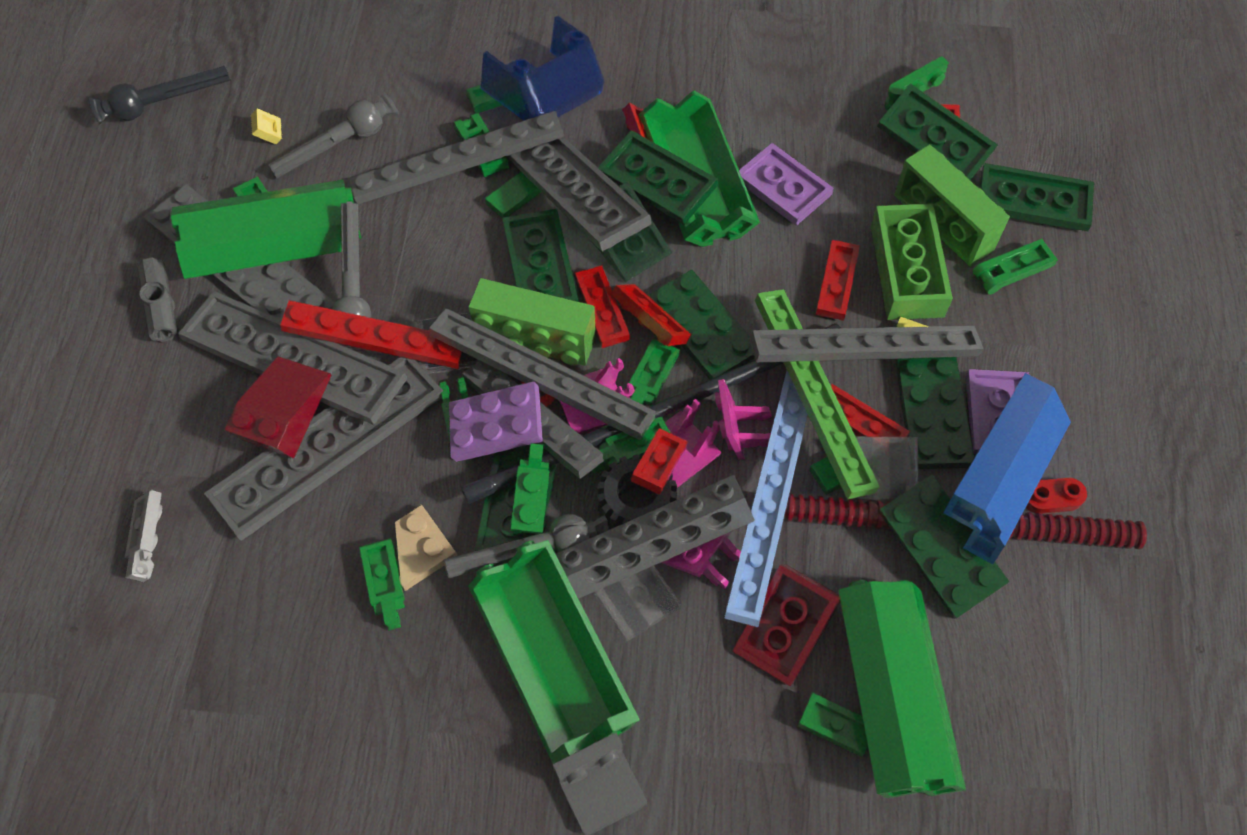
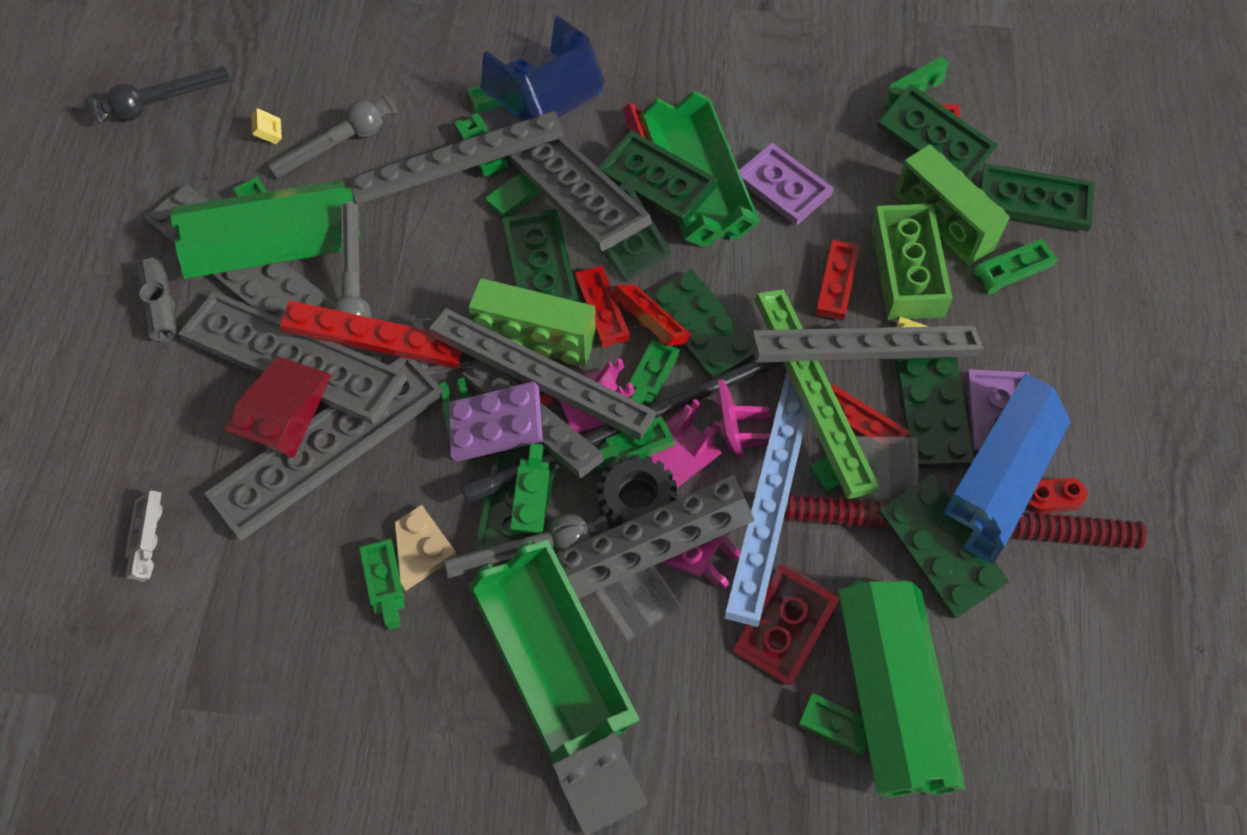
(659, 461): red plate -> none

